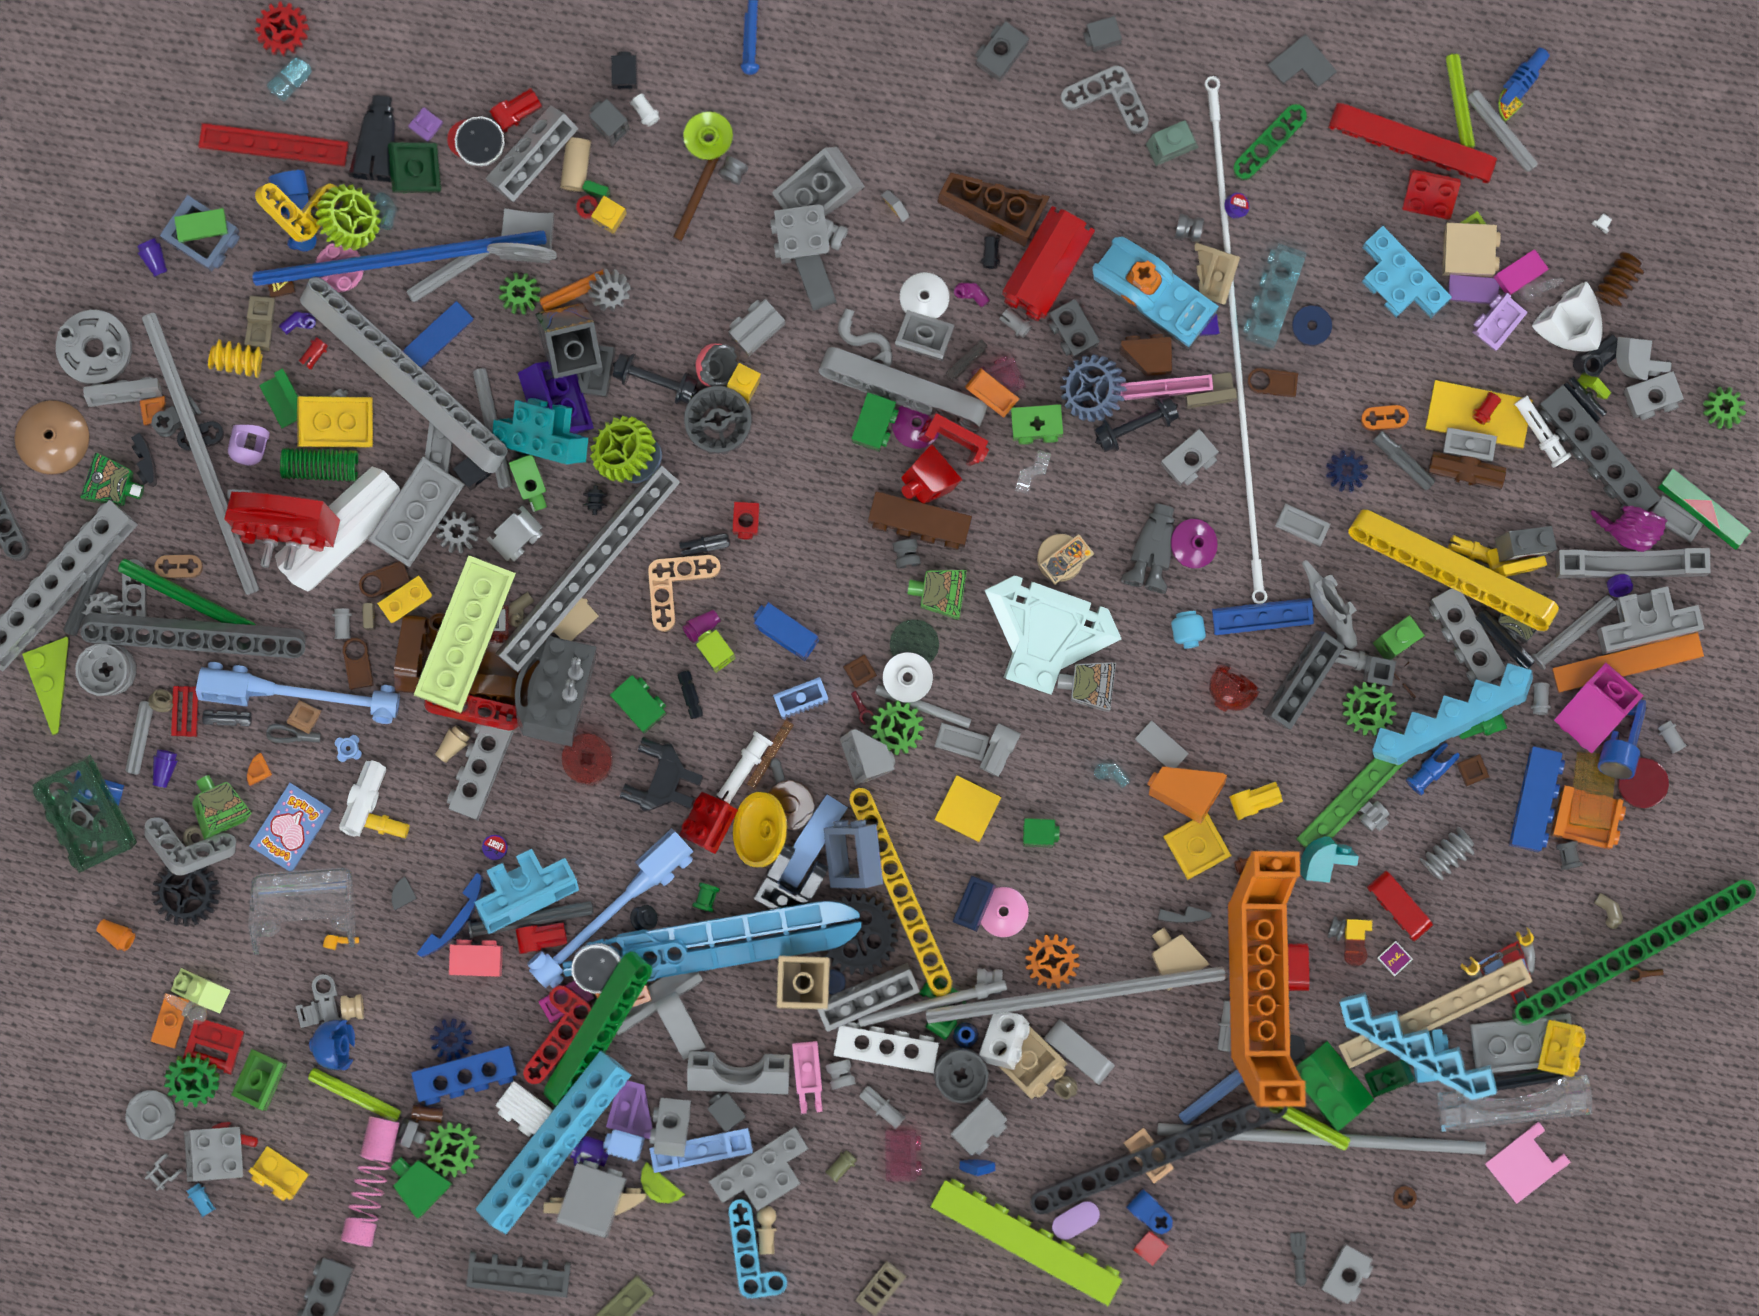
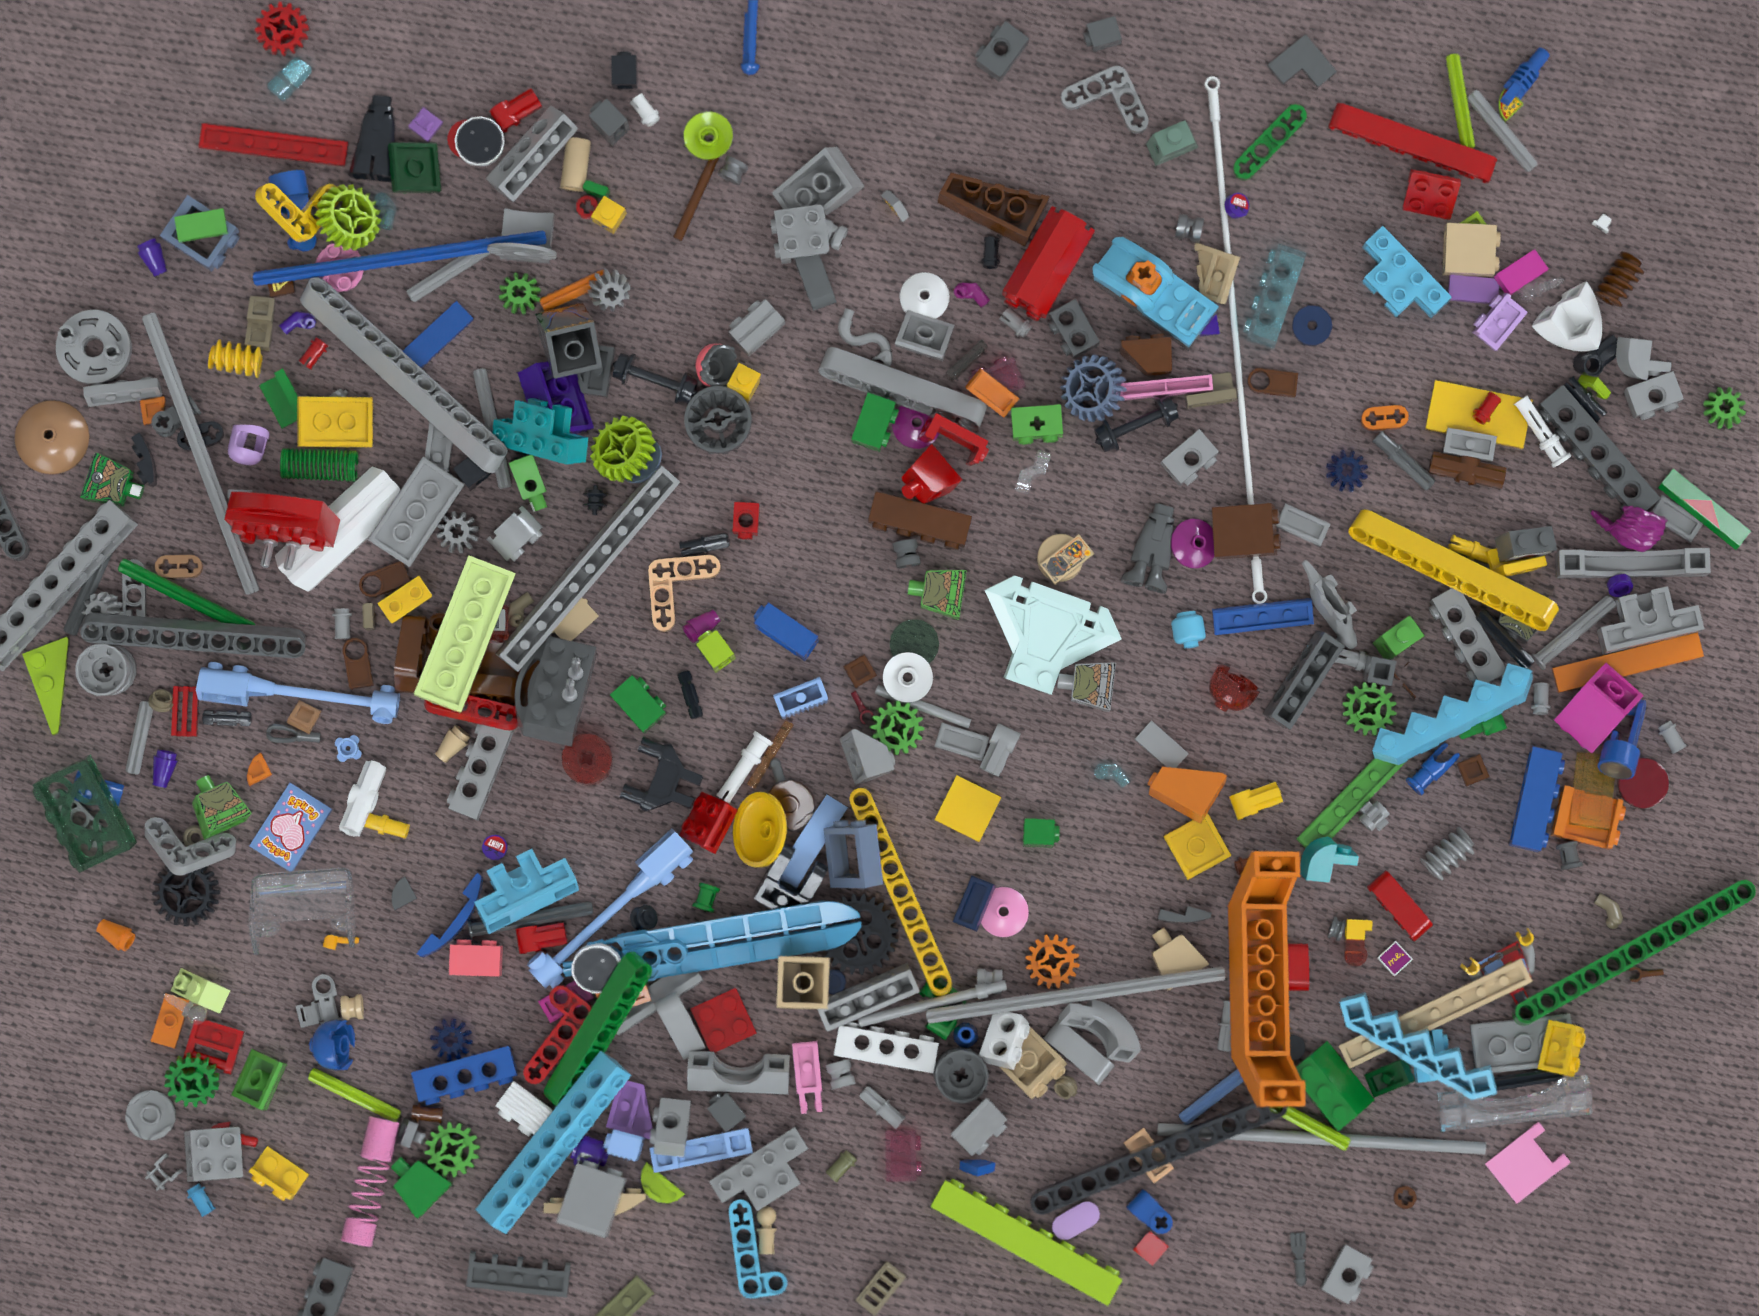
(723, 1021): none -> red plate
(1107, 1024): none -> light grey arch
(1245, 531): none -> reddish brown brick

